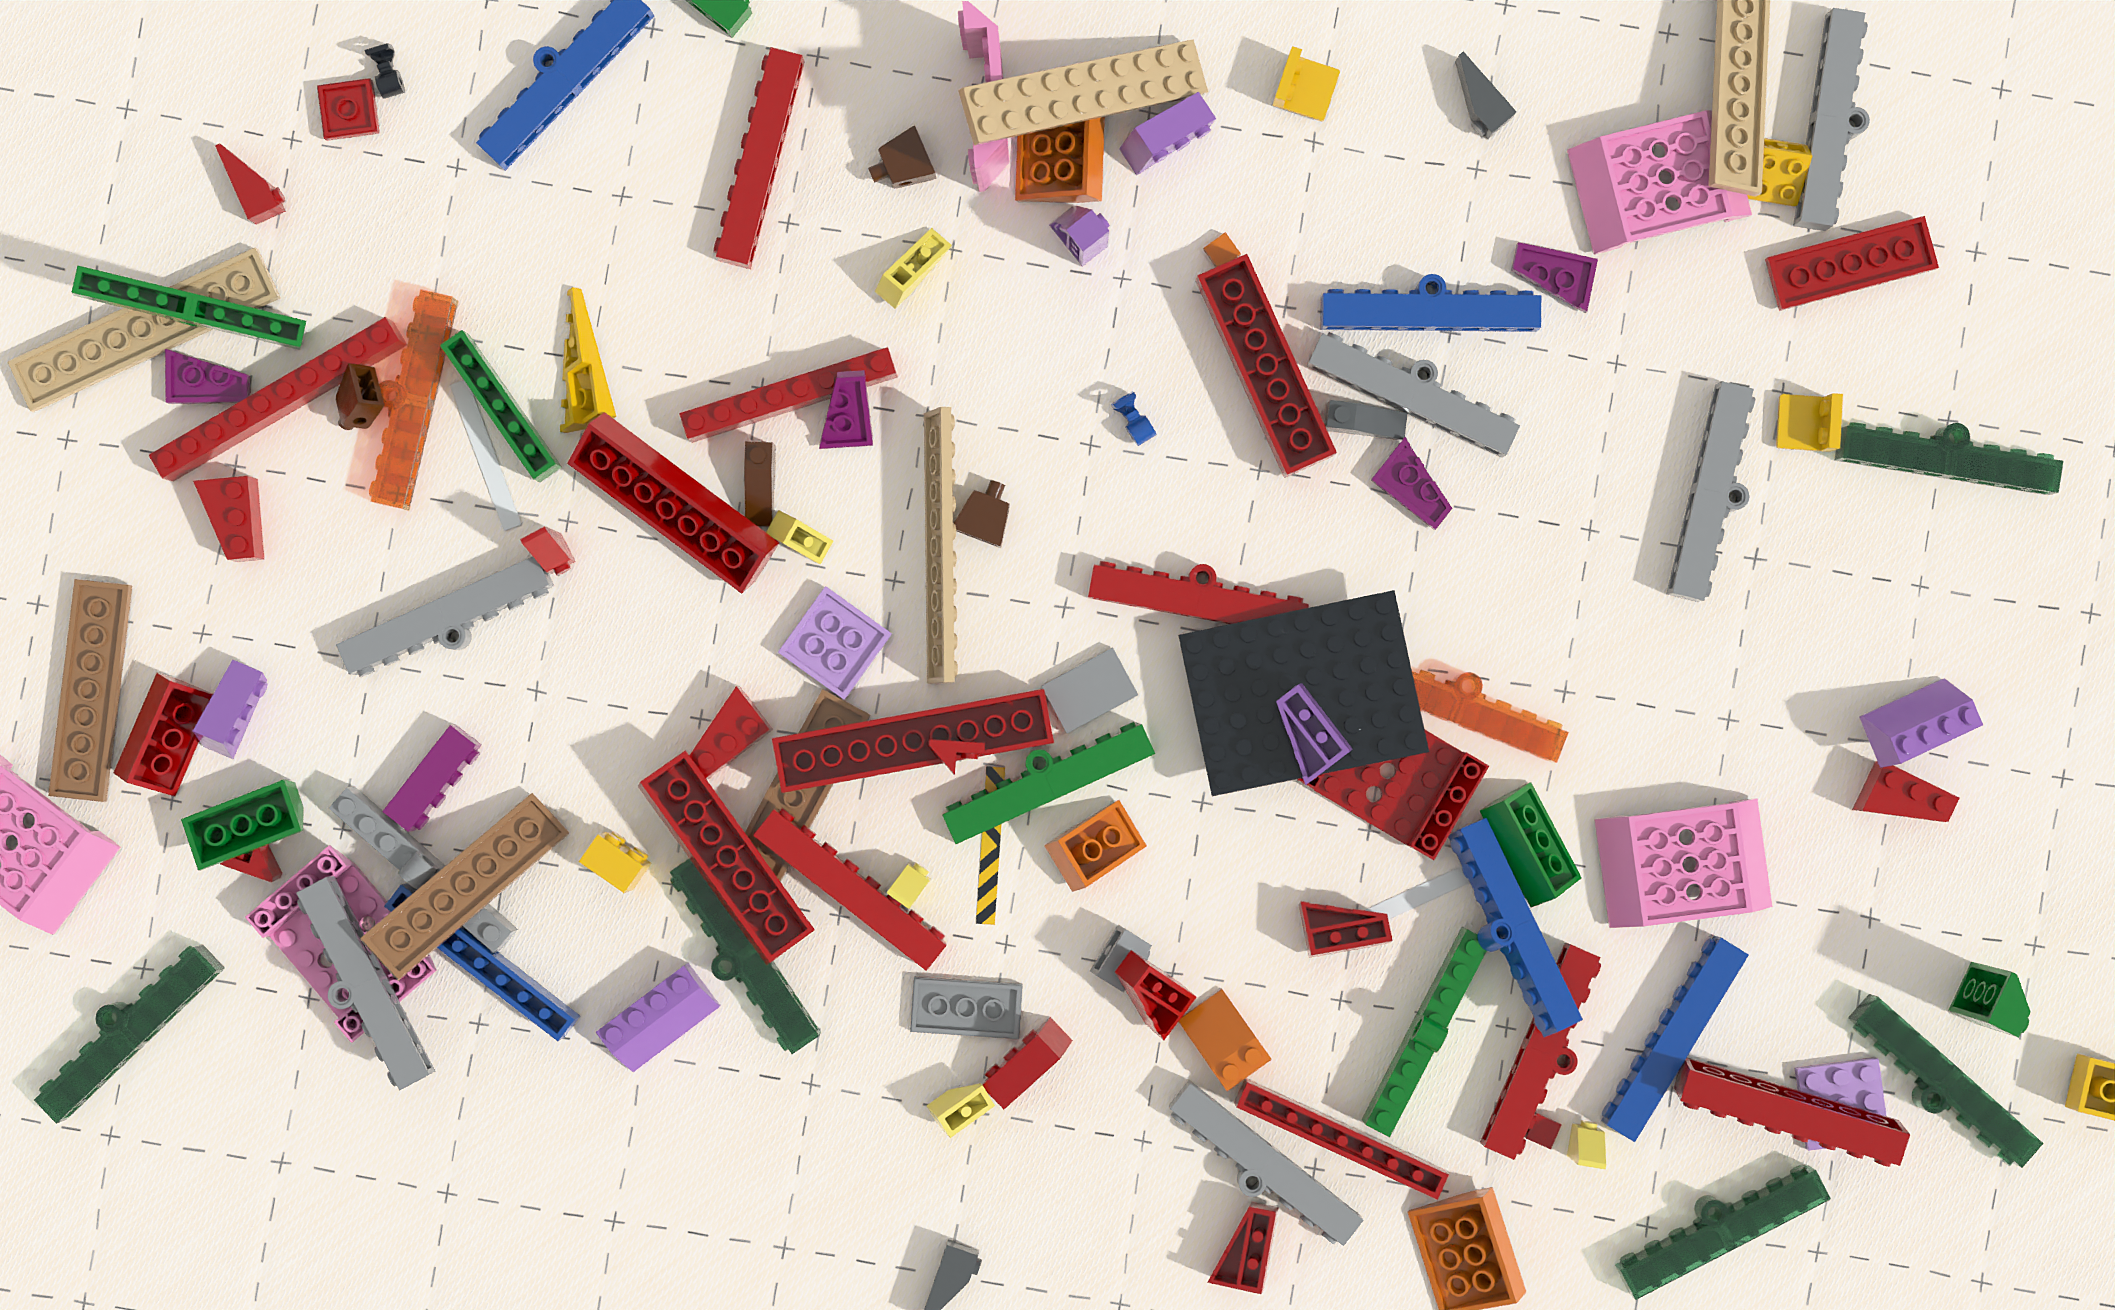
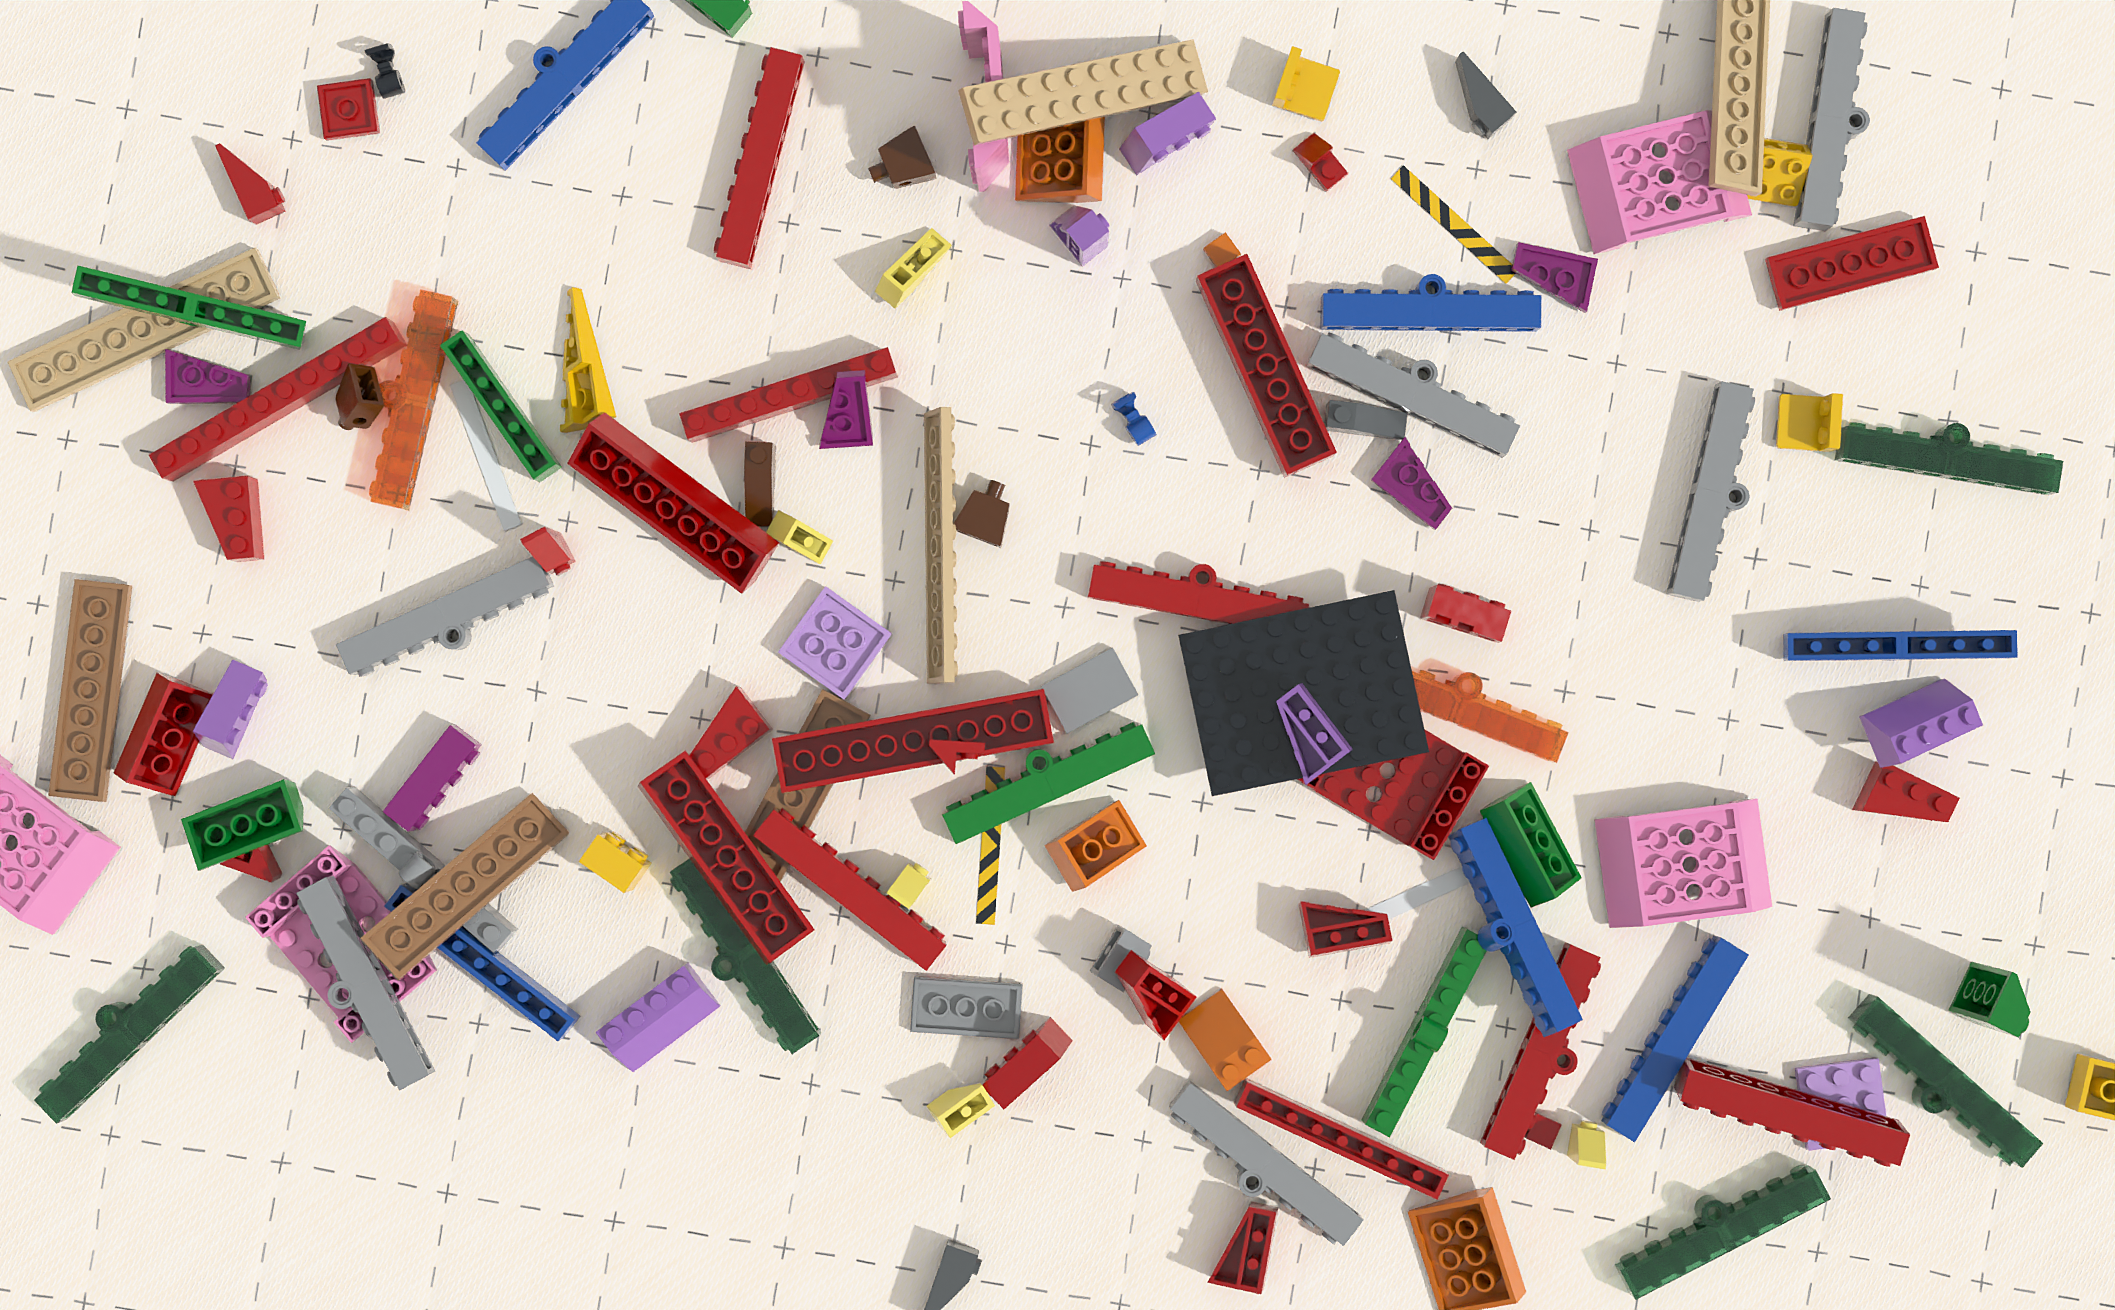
(1320, 161): none -> red slope
(1454, 224): none -> sticker
(1466, 613): none -> wedge
(1900, 645): none -> blue hinge

